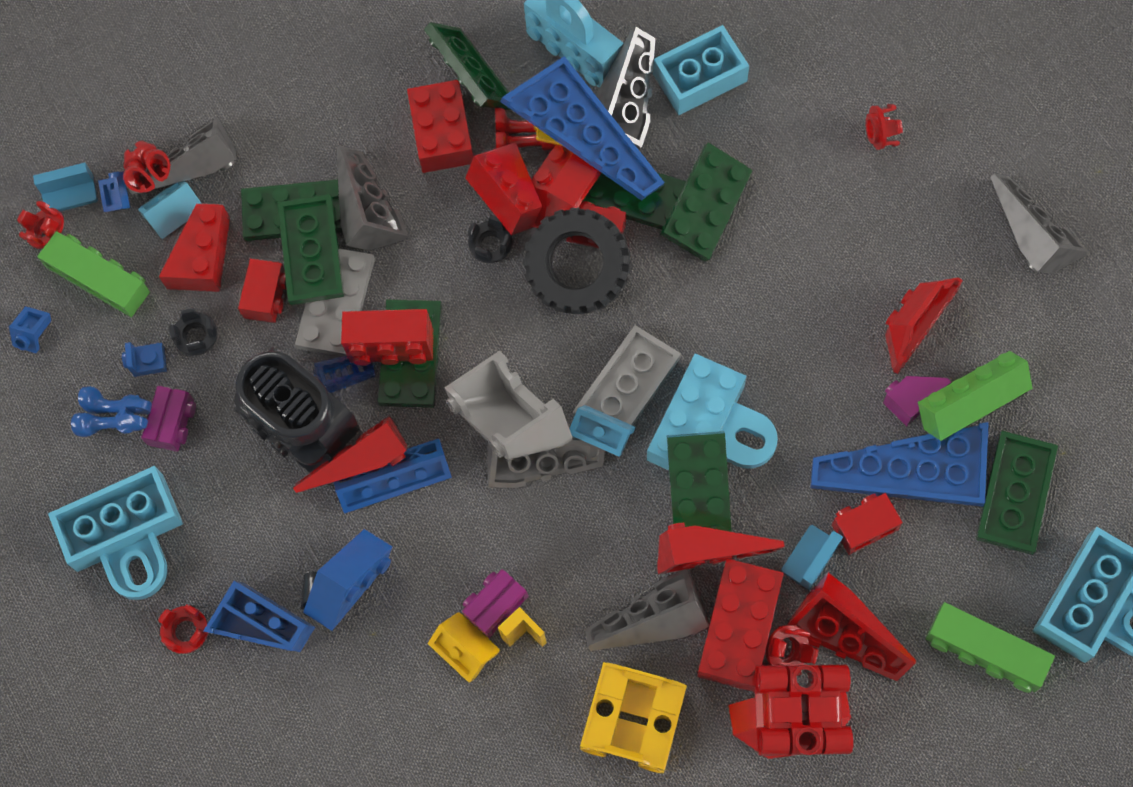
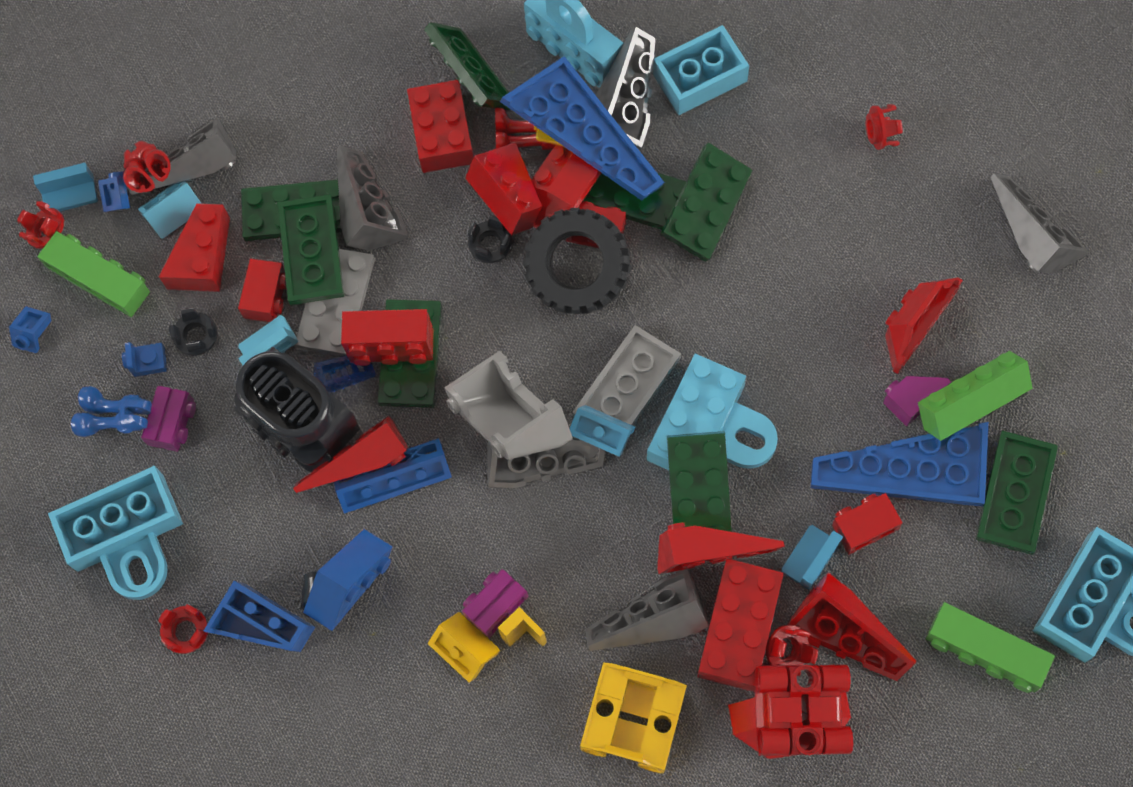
(274, 334): none -> medium azure panel

